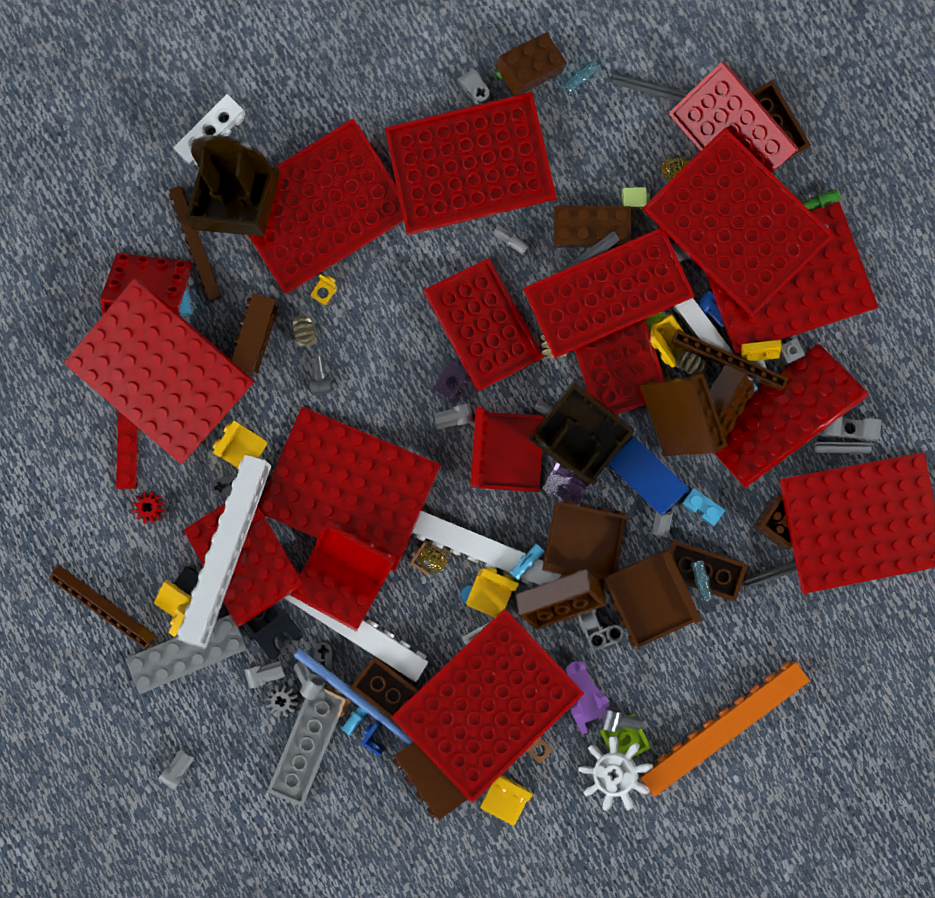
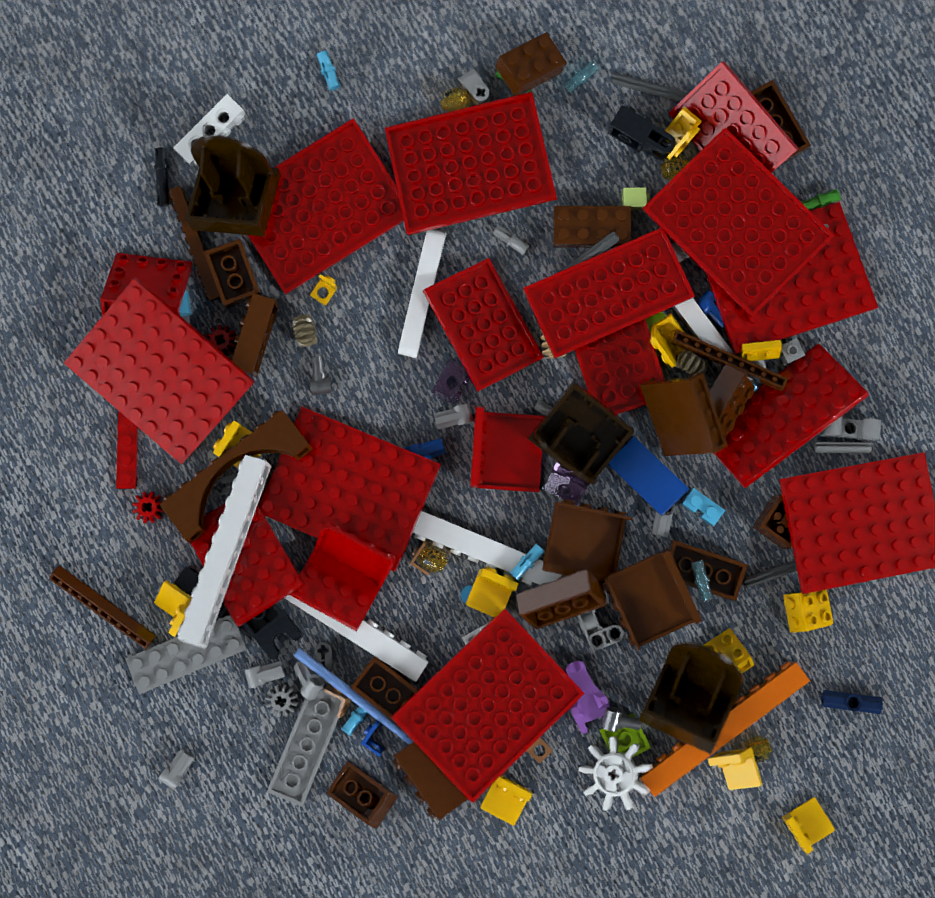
(161, 176): none -> black pin
(188, 503): none -> reddish brown arch
(227, 337): none -> red gear
(232, 273): none -> reddish brown brick
(328, 70): none -> medium azure pin
(362, 795): none -> reddish brown slope
(418, 303): none -> white beam
(429, 449): none -> blue piece
(455, 99): none -> clear yellow head
(640, 133): none -> black brick
(683, 129): none -> yellow bracket
(693, 695): none -> dark brown plate
(732, 648): none -> yellow bracket
(738, 768): none -> yellow bracket
(760, 747): none -> clear yellow head
(808, 611): none -> yellow bracket
(808, 824): none -> yellow bracket
(863, 703): none -> dark blue piece

